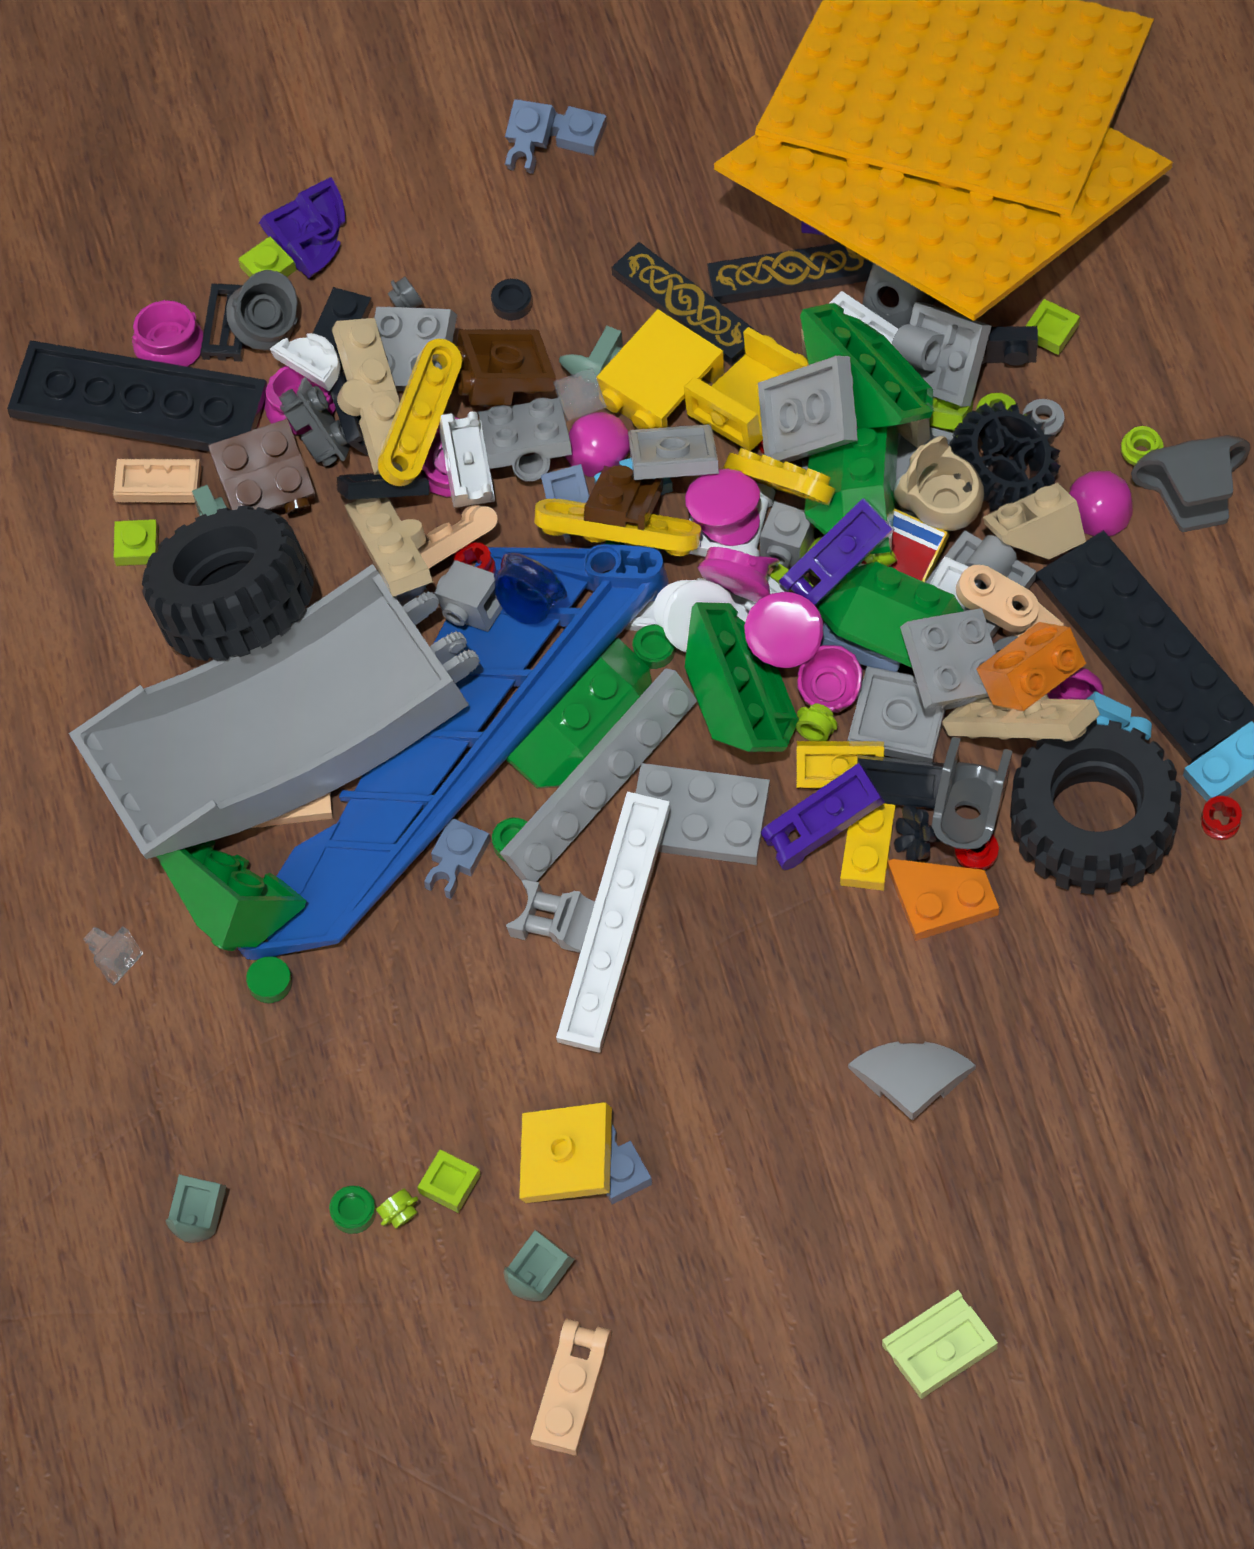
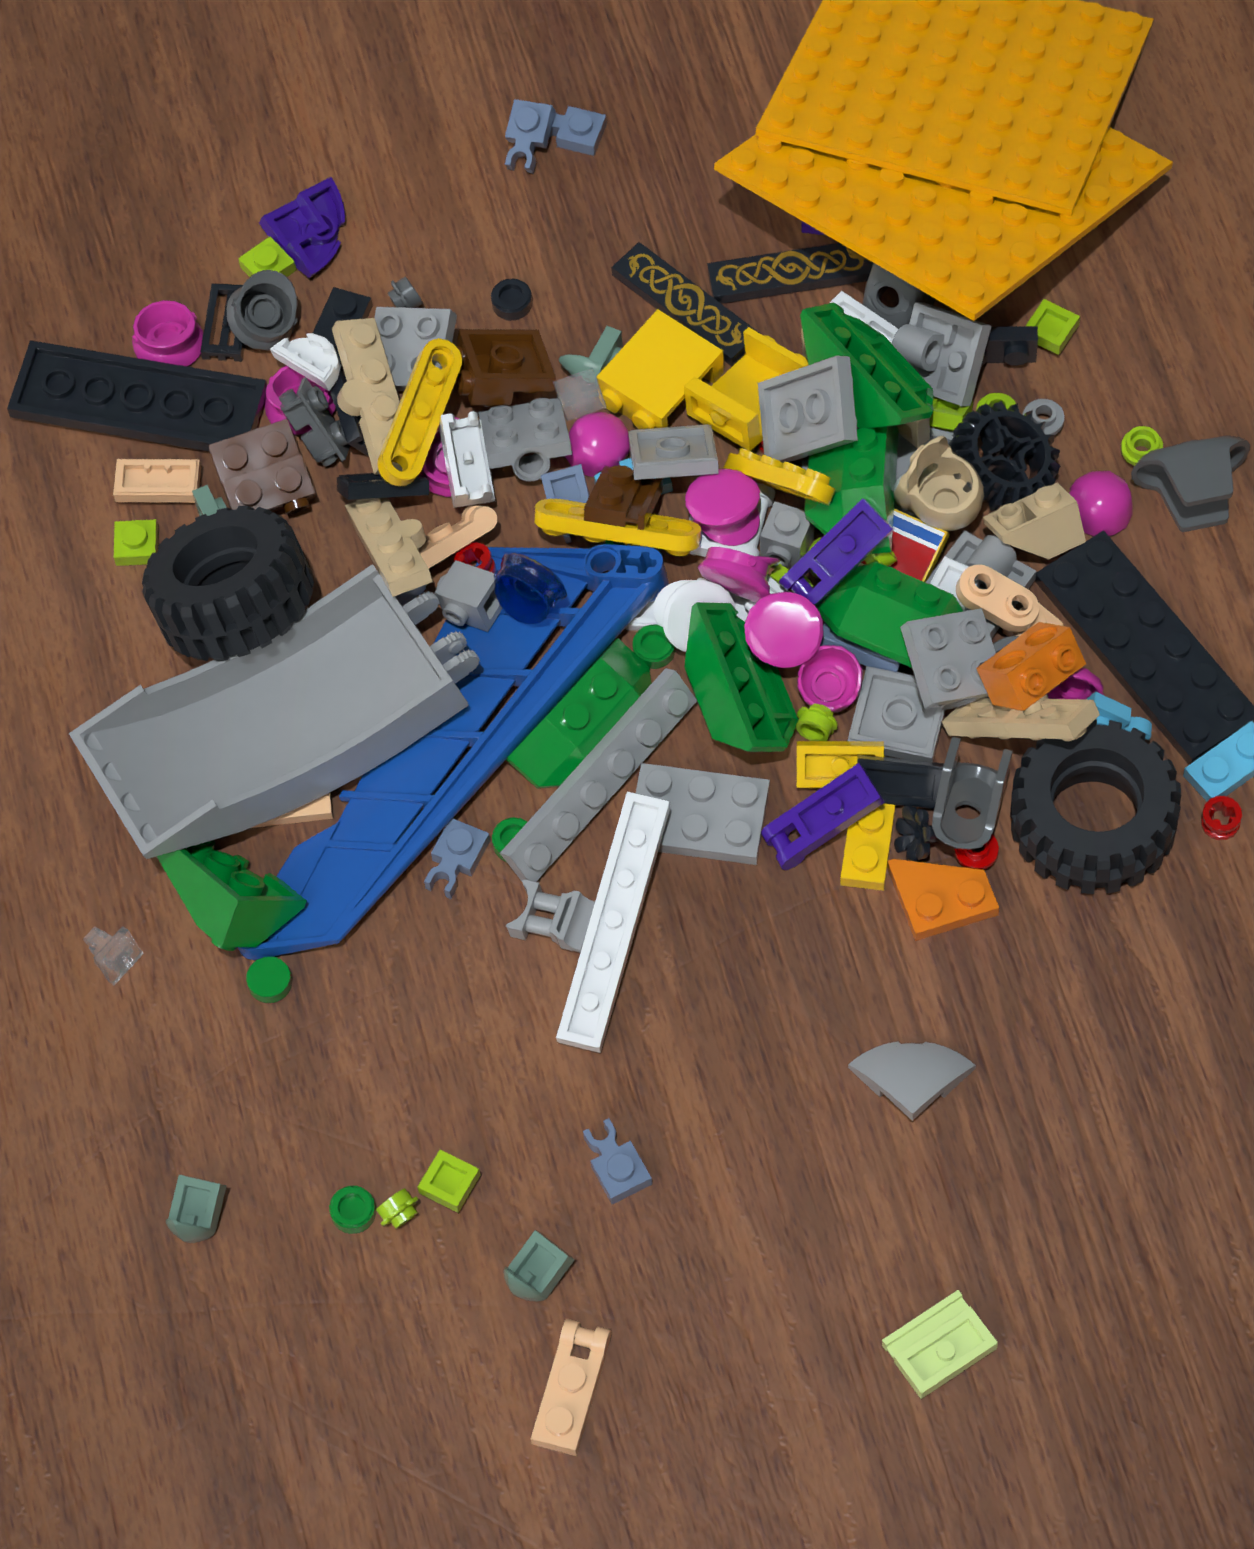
(565, 1152): yellow plate -> none

